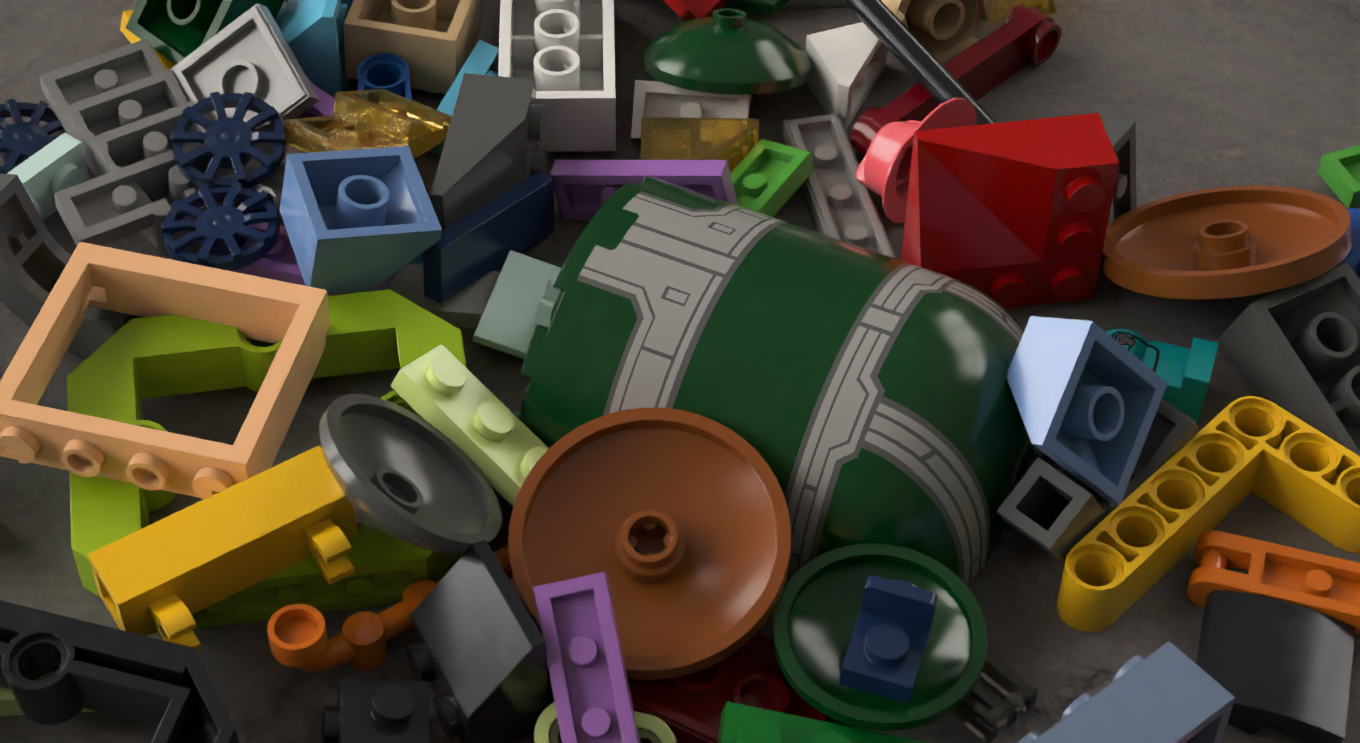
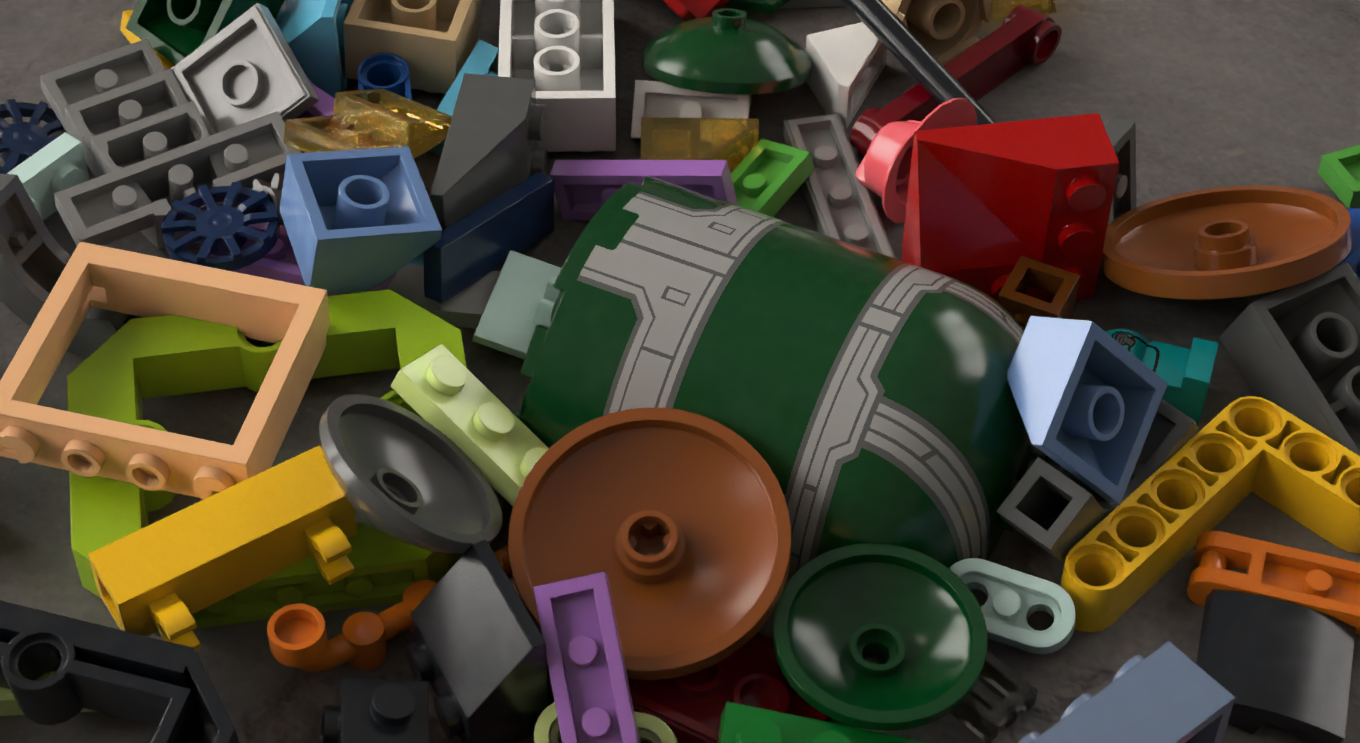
(229, 140): dark blue wheel -> none
(889, 638): dark blue bracket -> none
(1011, 602): none -> light aqua plate
(1042, 277): none -> reddish brown brick

